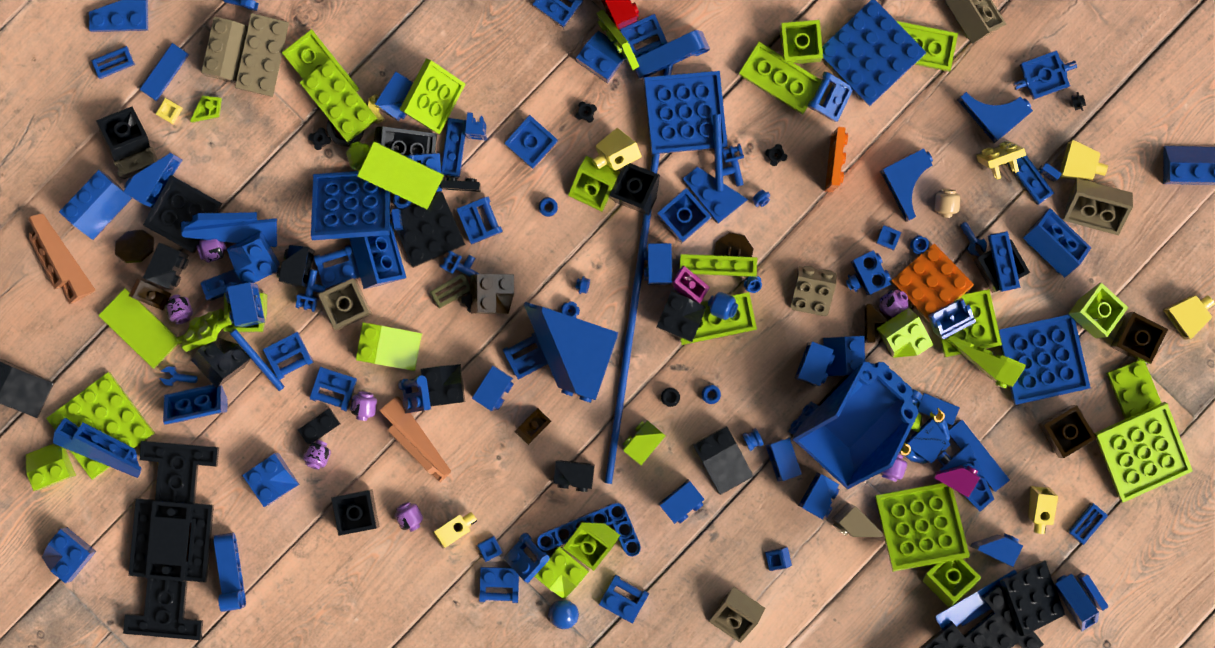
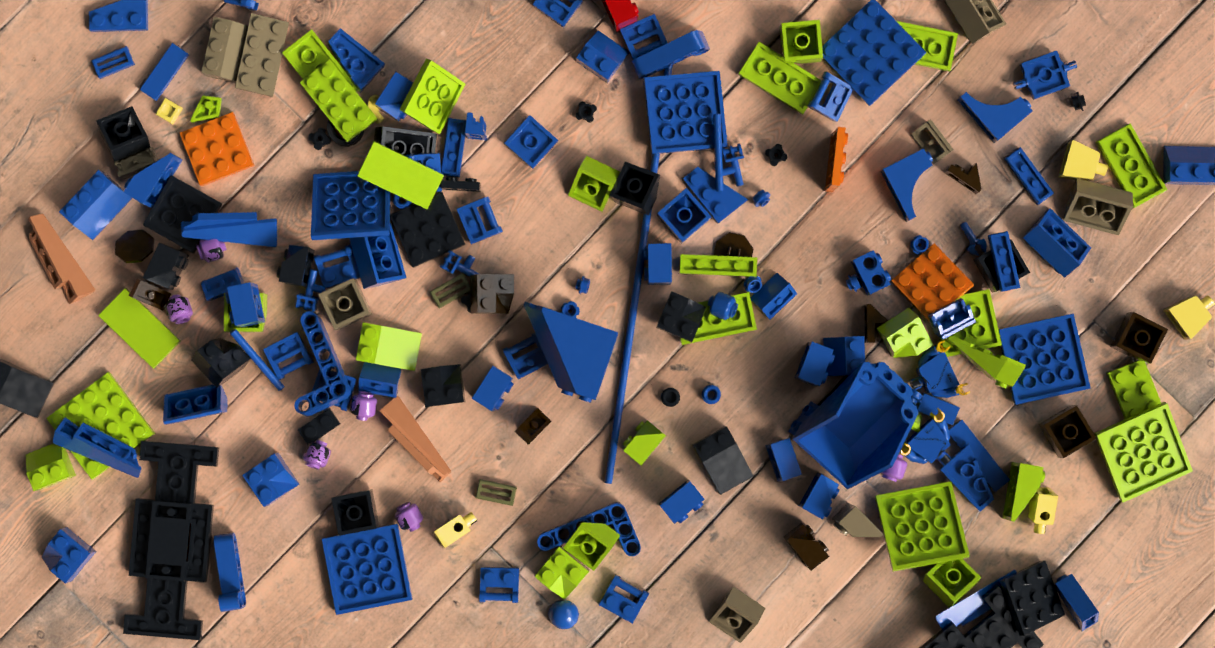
(177, 377): blue bar -> none
(203, 330): lime plate -> none
(217, 149): none -> orange plate
(253, 258): blue slope -> none
(325, 366): none -> blue beam
(355, 59): none -> blue wing
(356, 154): lime head -> none
(367, 569): none -> blue plate
(379, 379): none -> blue panel
(396, 219): blue tile -> none
(418, 400): blue plate -> none
(480, 488): none -> olive tile
(489, 548): blue tile -> none
(521, 562): blue plate -> none
(552, 202): blue plate -> none
(574, 474): black slope -> none
(616, 151): light yellow torso -> none
(617, 37): lime wing -> none
(690, 285): magenta slope -> none
(753, 439): blue wheel -> none
(773, 296): none -> blue panel
(778, 559): blue slope -> none
(806, 547): none -> dark brown slope
(813, 290): dark tan bracket -> none
(888, 237): blue plate -> none
(893, 303): medium lavender head -> none
(932, 140): none -> dark tan hinge
(937, 374): none -> blue torso
(947, 202): tan head -> none
(959, 478): magenta slope -> none
(970, 180): none -> dark brown slope
(1002, 548): blue slope -> none
(1005, 153): light yellow plate -> none
(1022, 486): none -> lime slope
(1049, 172): blue tile -> none
(1080, 520): blue tile -> none
(1092, 591): blue tile -> none
(1098, 311): lime slope -> none
(1131, 165): none -> lime tile

